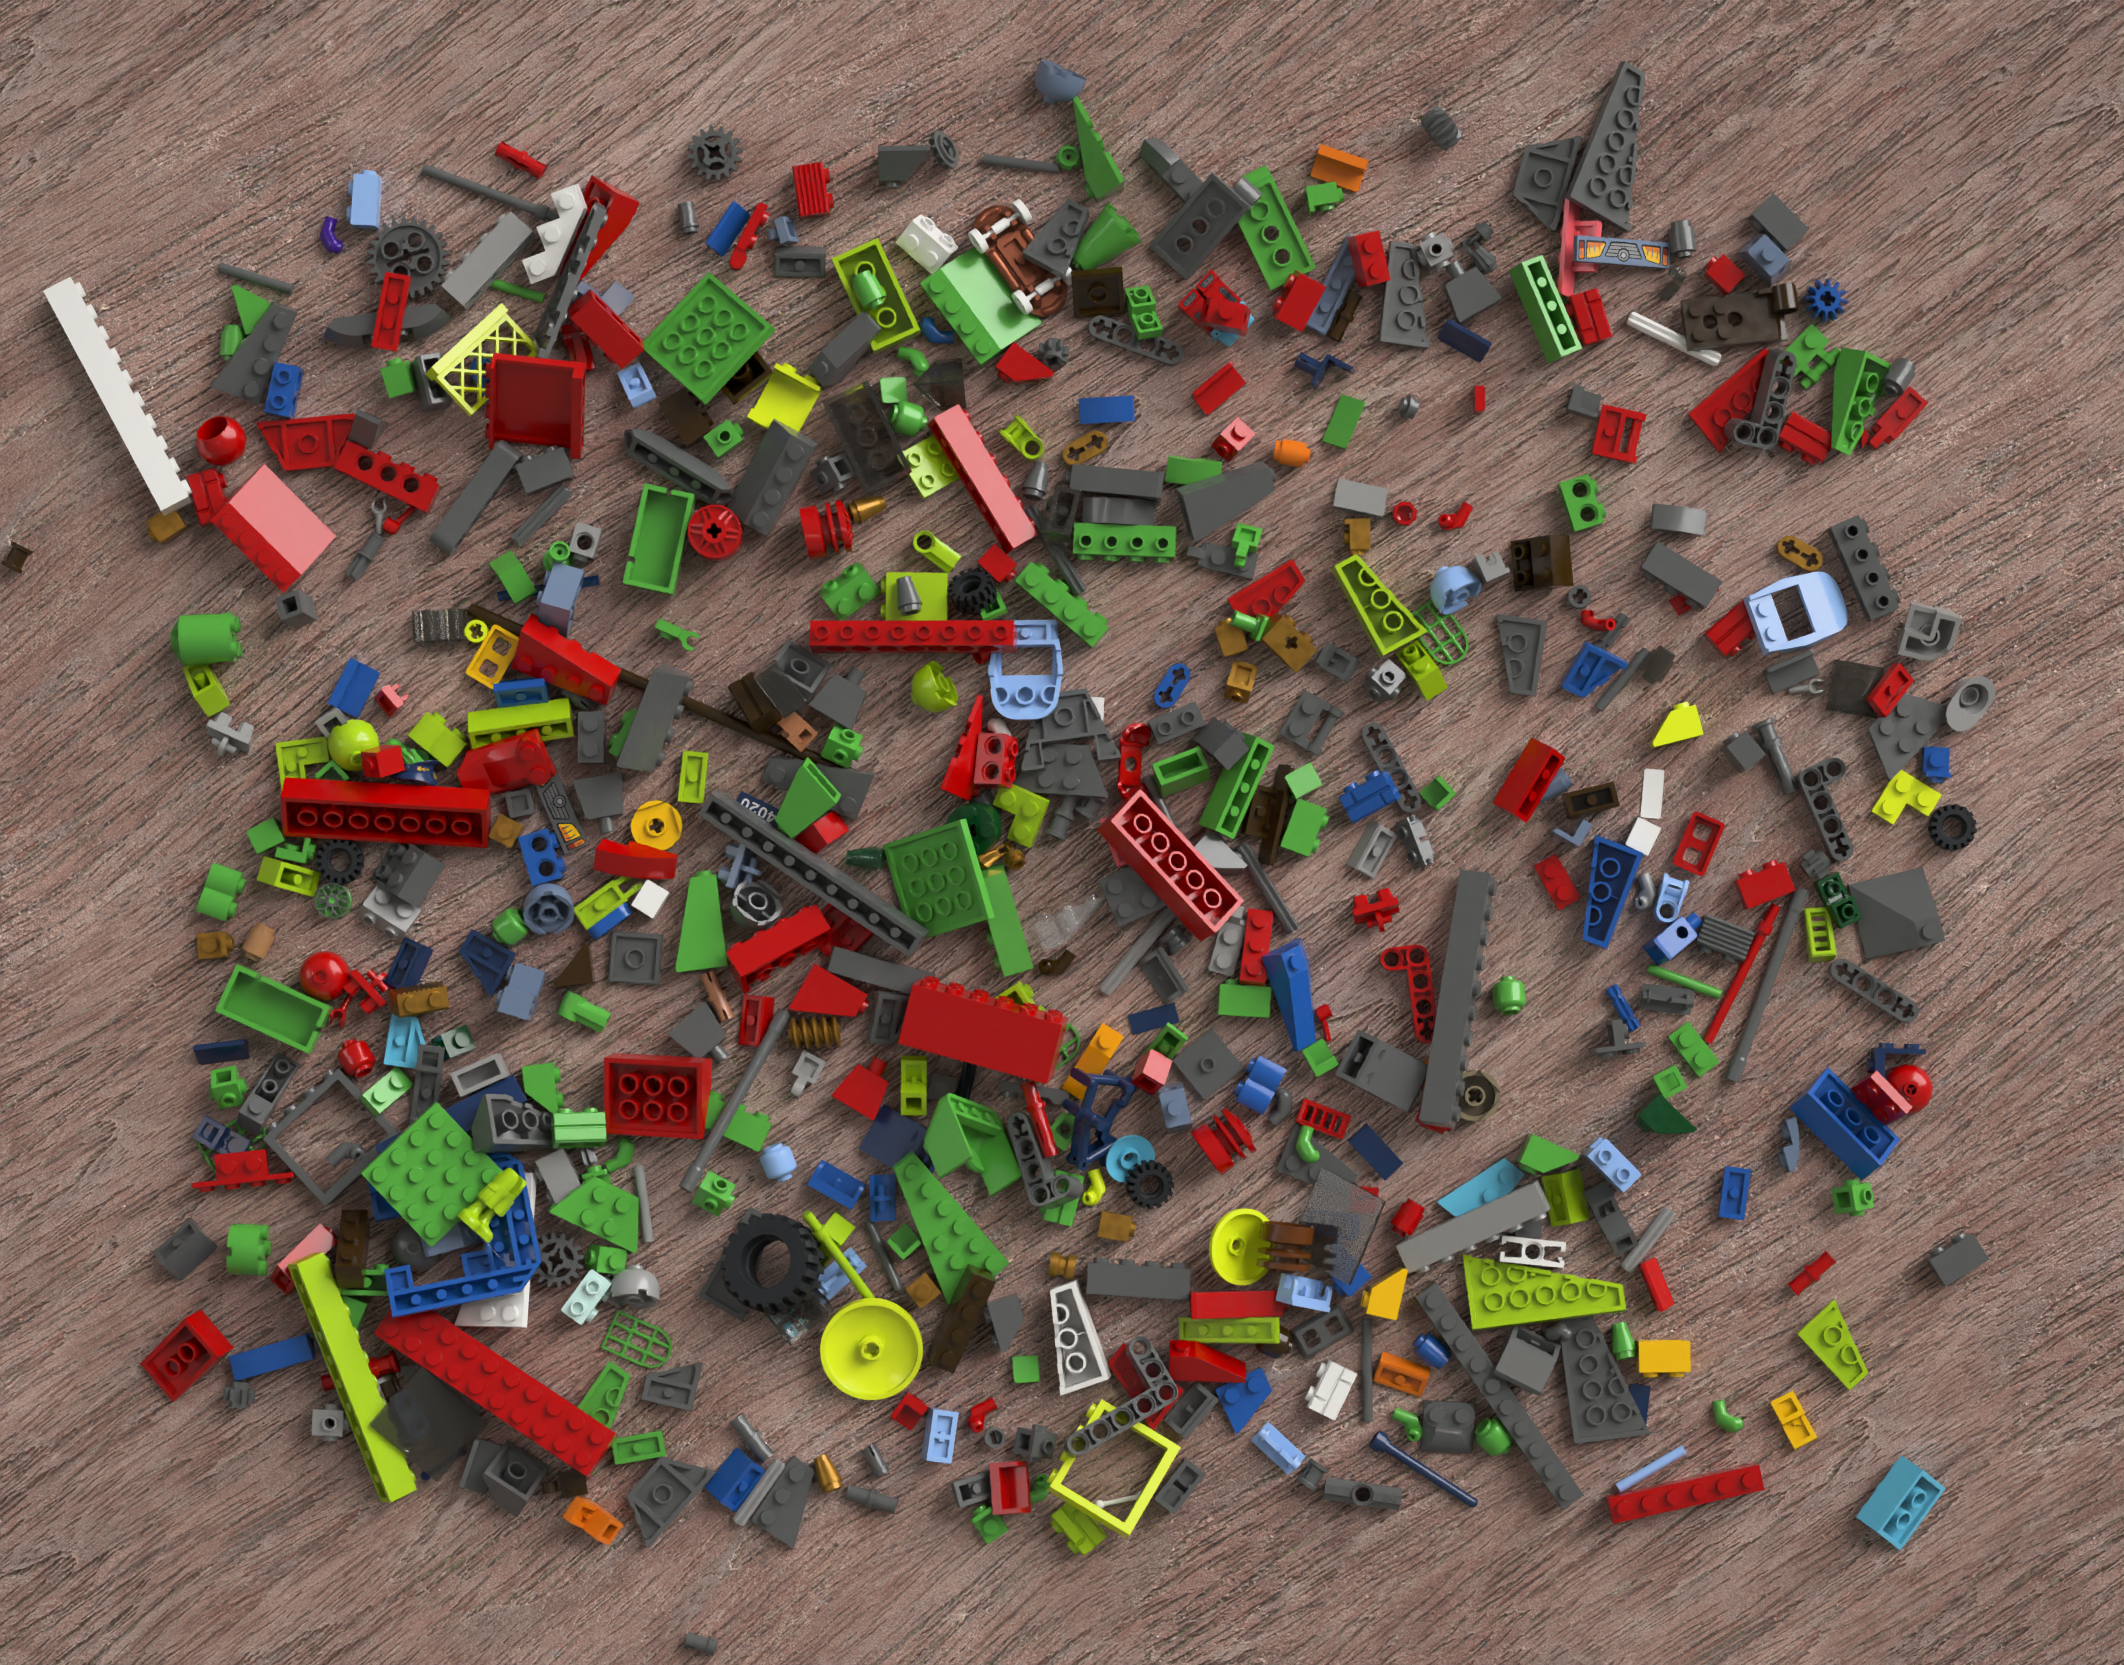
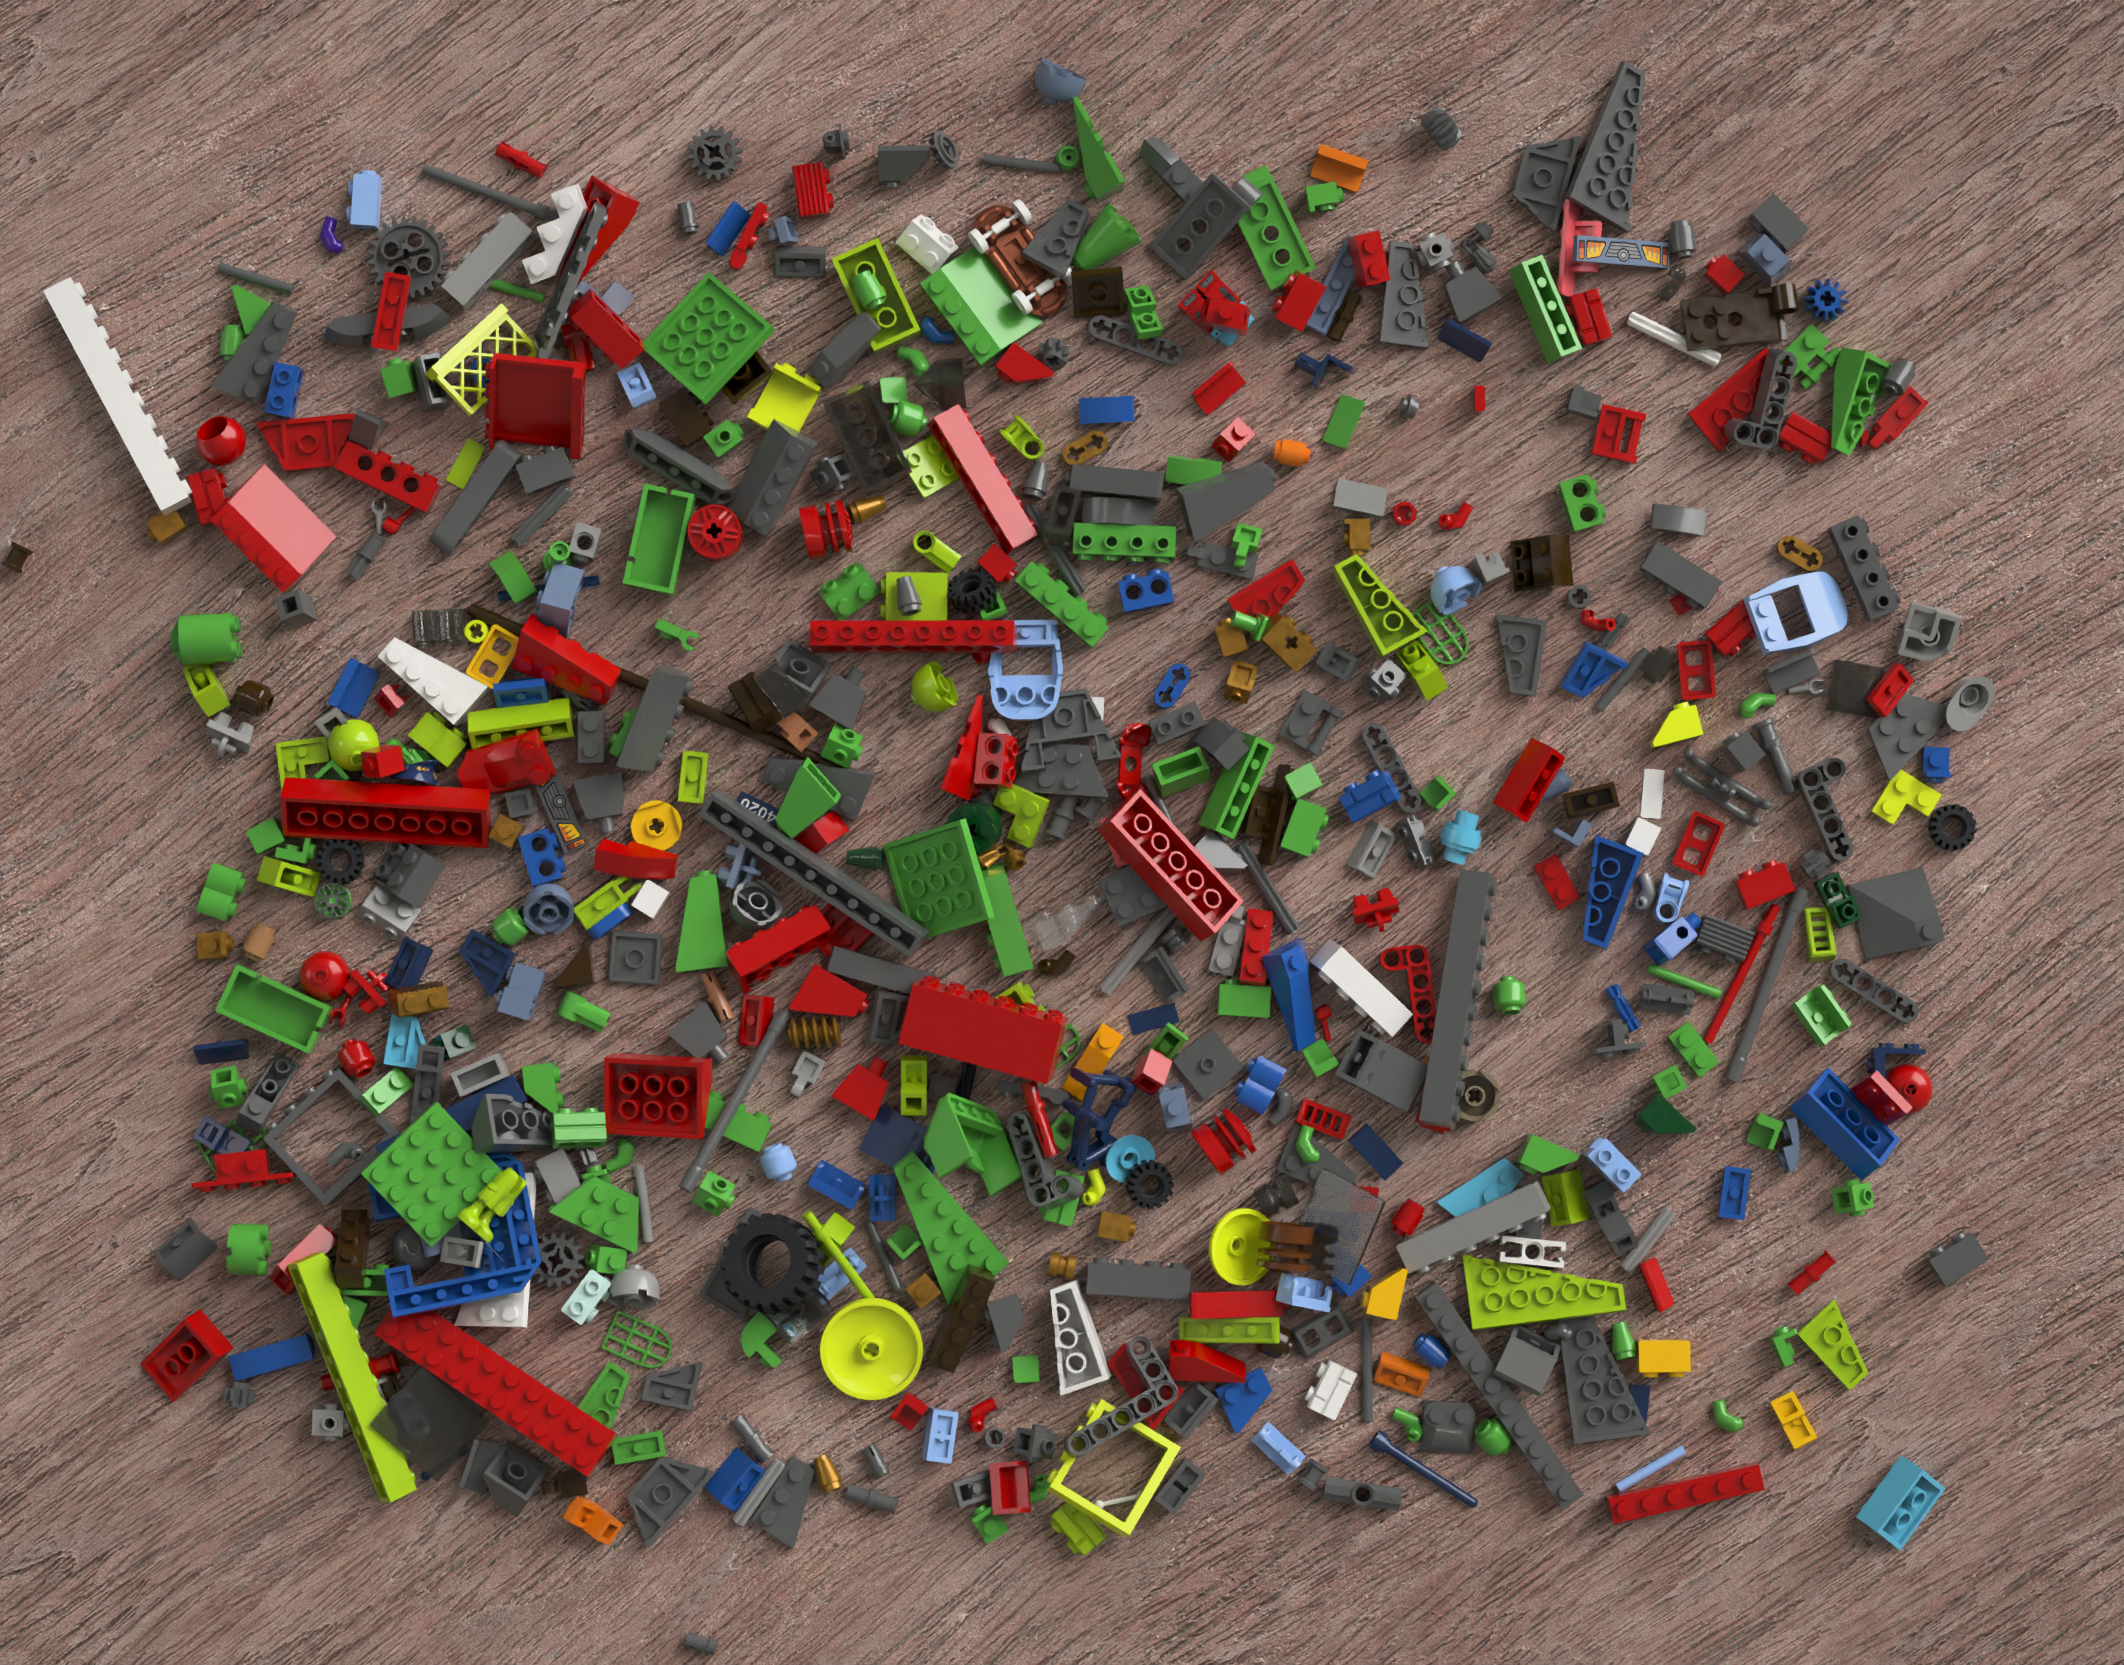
(253, 698): none -> dark brown head
(438, 683): none -> white wedge
(462, 1252): none -> light grey slope
(465, 463): none -> lime sticker
(754, 1338): none -> bright green brick
(836, 141): none -> dark grey hinge
(1147, 598): none -> blue brick
(1275, 1196): none -> clear smoke wheel
(1360, 987): none -> white wedge
(1460, 837): none -> medium azure piece
(1706, 669): none -> red piece
(1721, 789): none -> dark grey piece
(1754, 701): none -> bright green arm
(1764, 1131): none -> bright green panel
(1783, 1350): none -> bright green bracket
(1821, 1015): none -> bright green bracket

